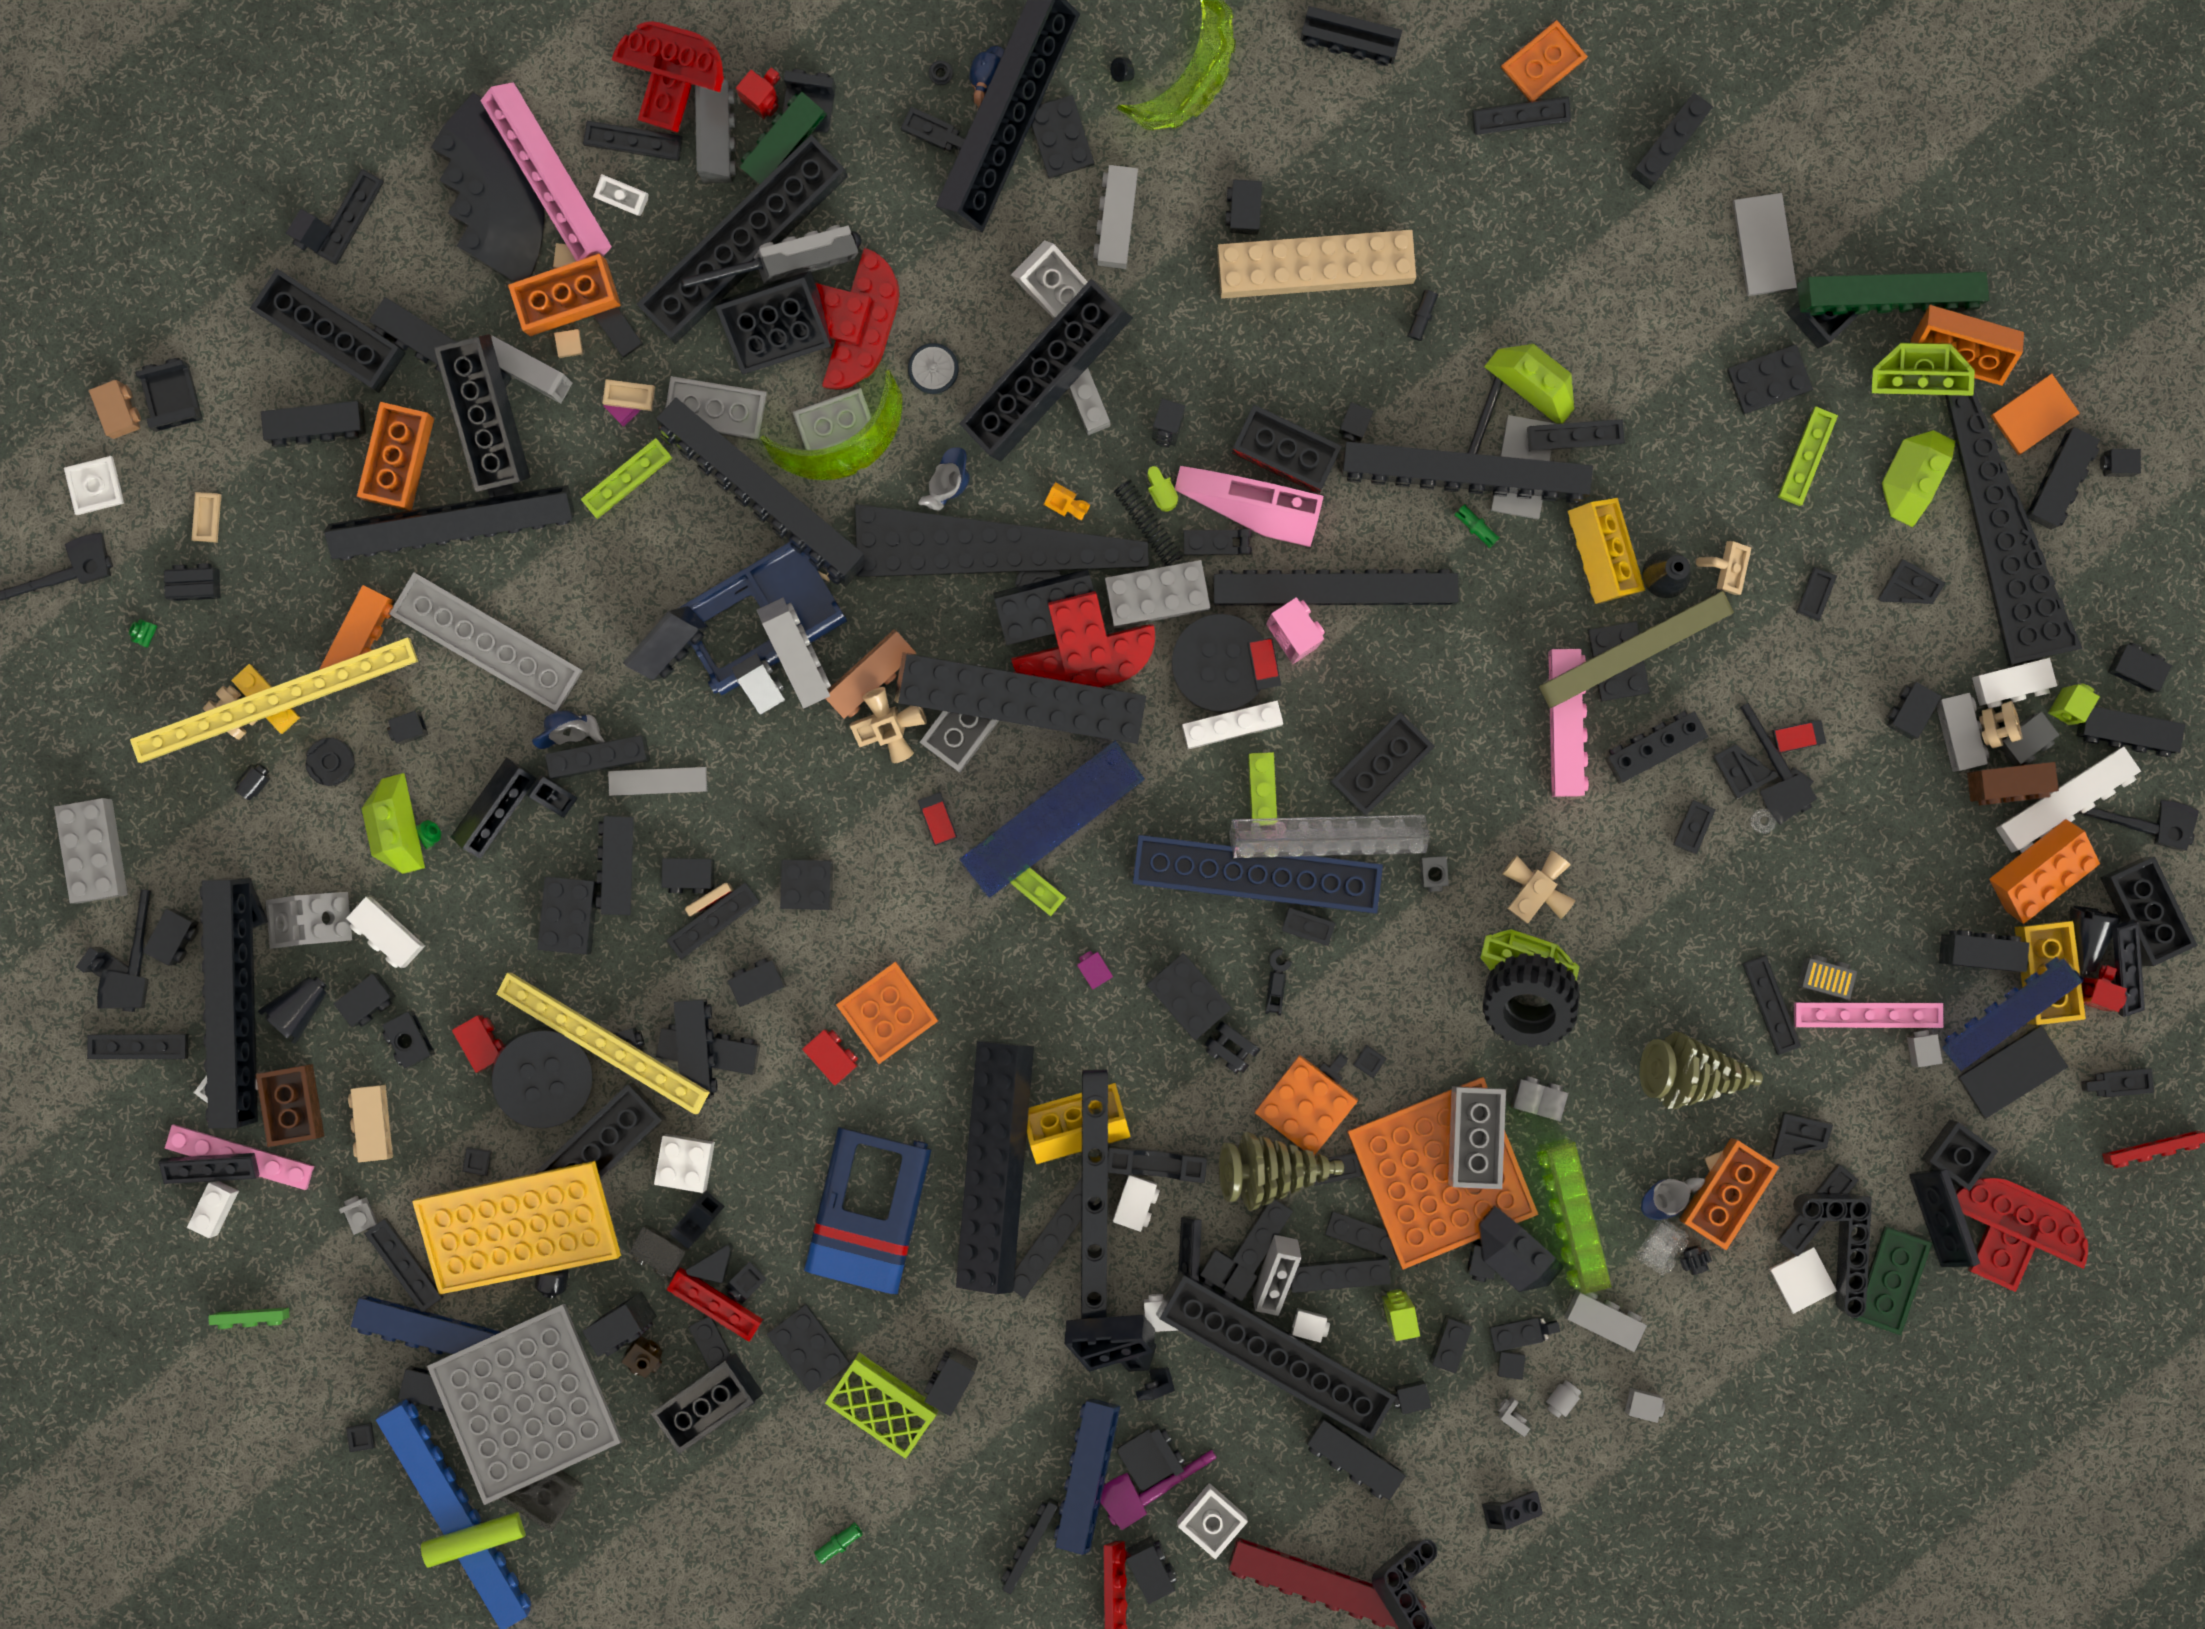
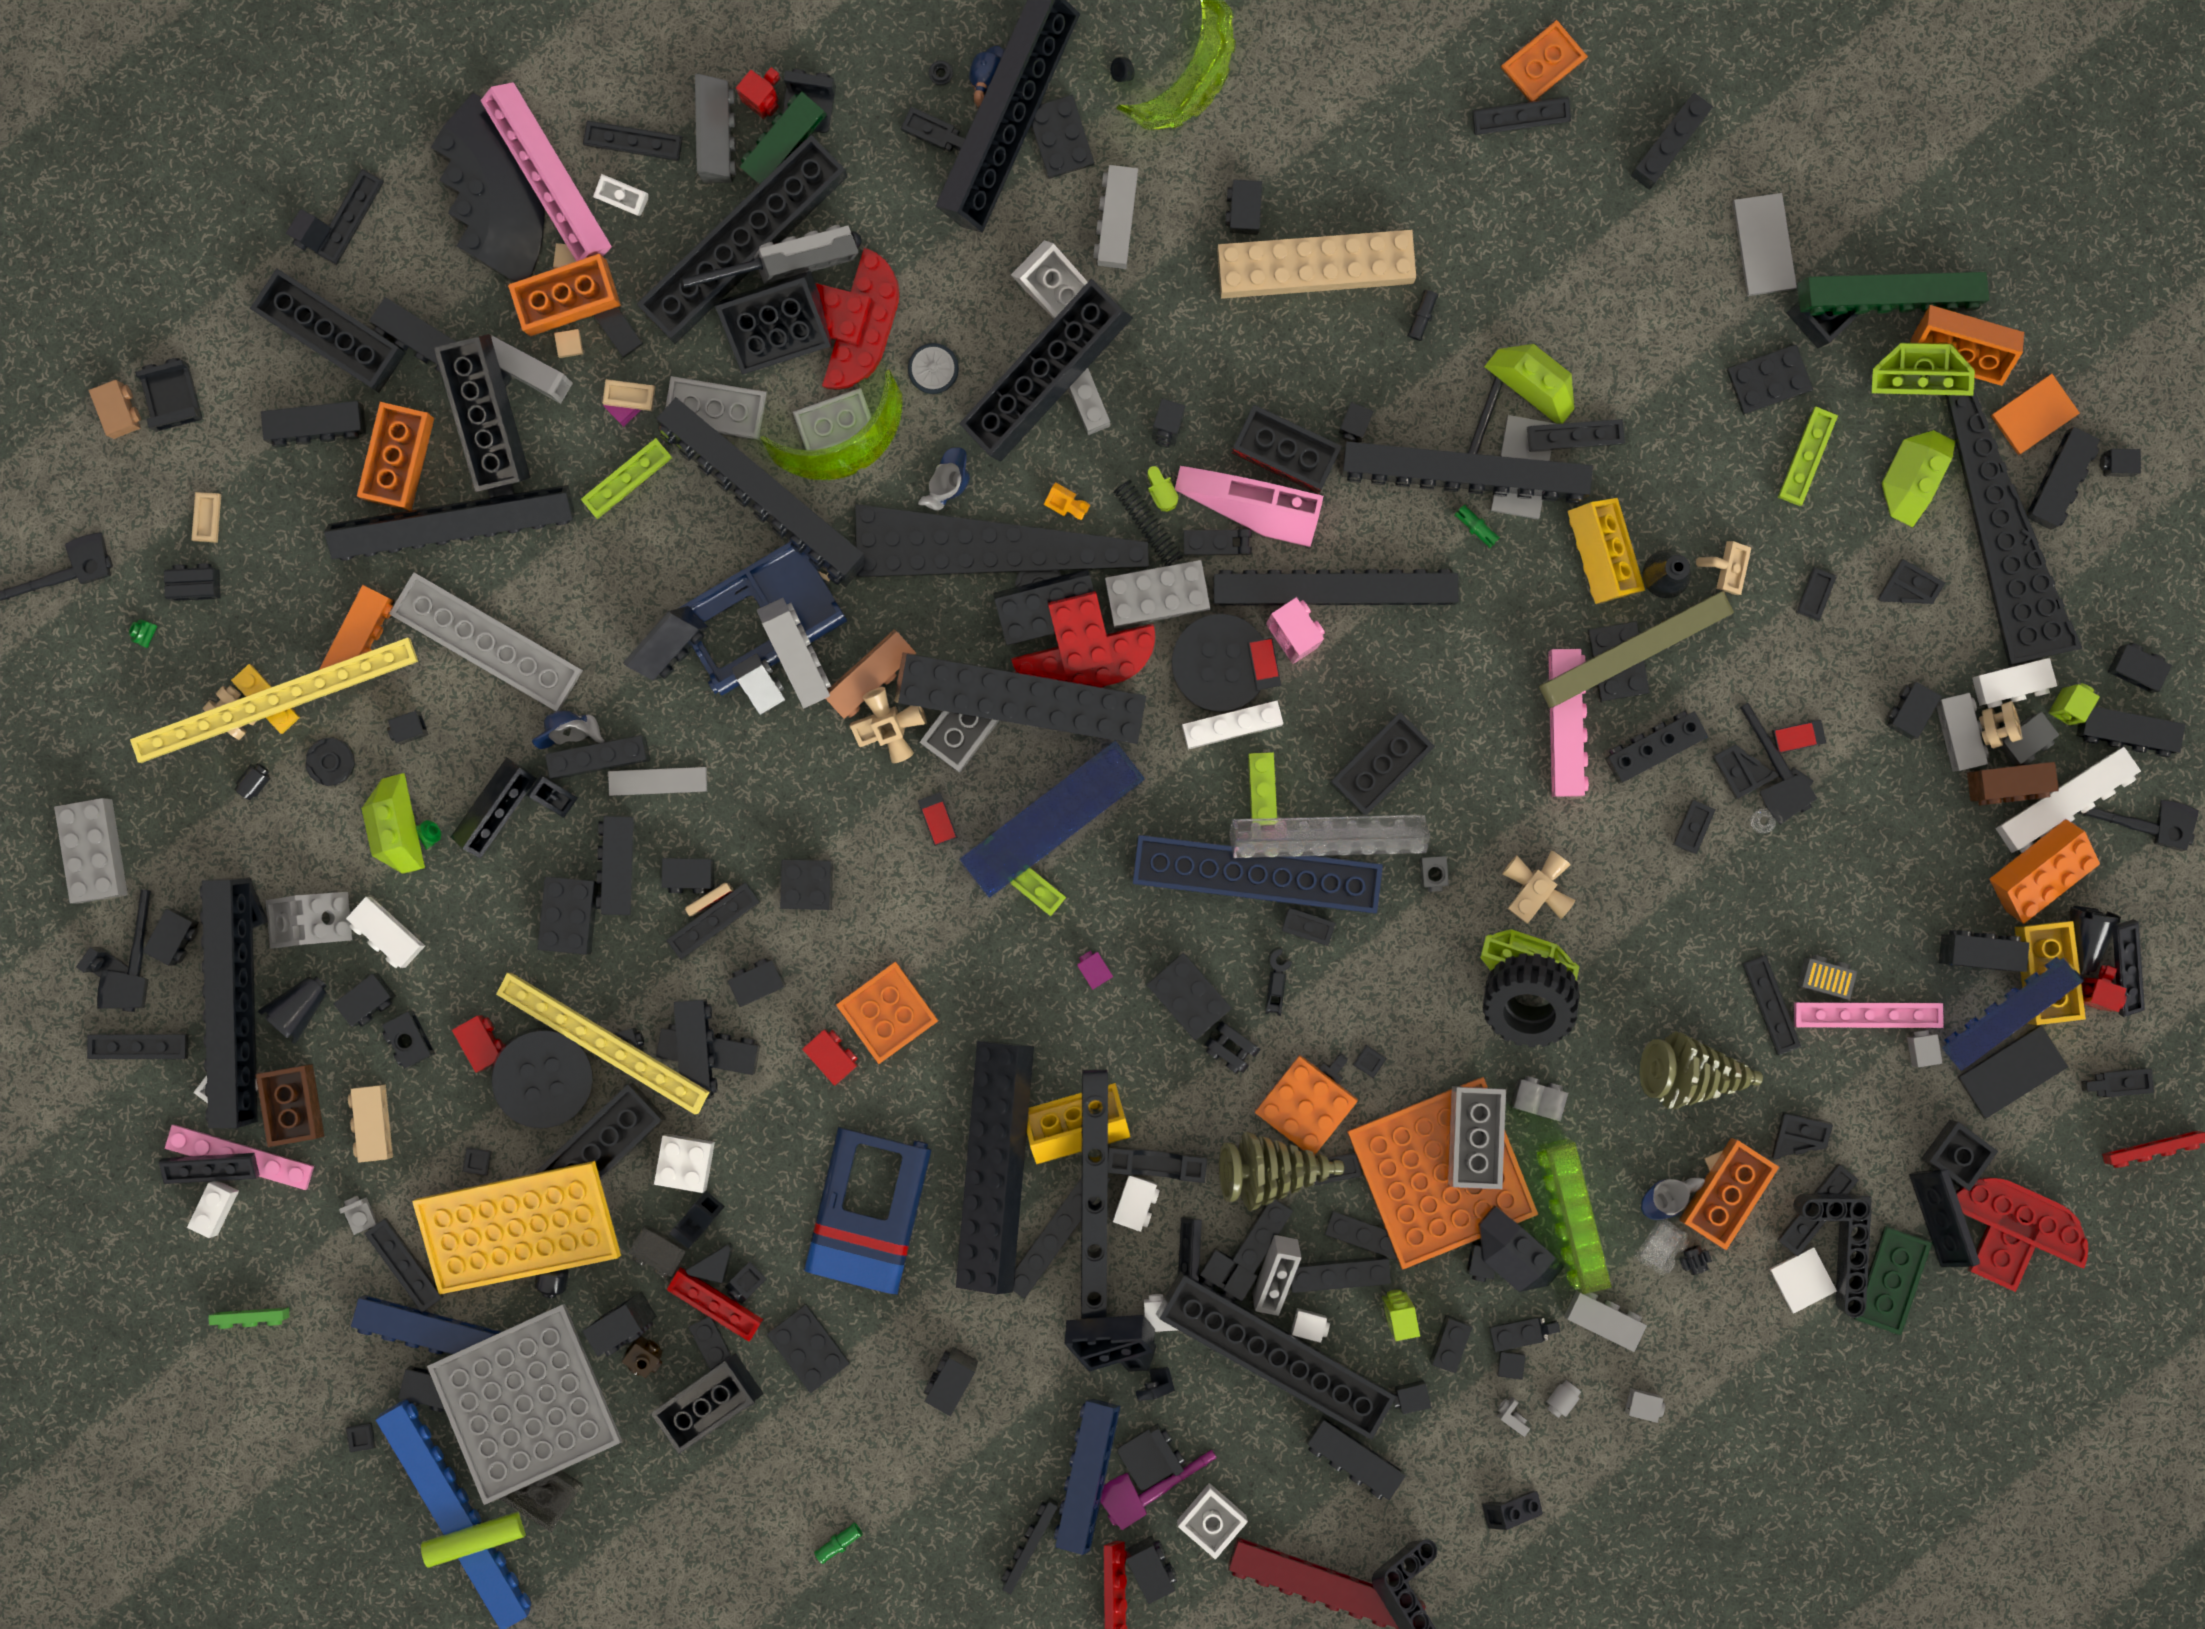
(93, 485): white tile -> none
(676, 63): red plate -> none
(889, 1386): lime fence -> none
(1350, 35): black brick -> none
(2143, 894): black brick -> none

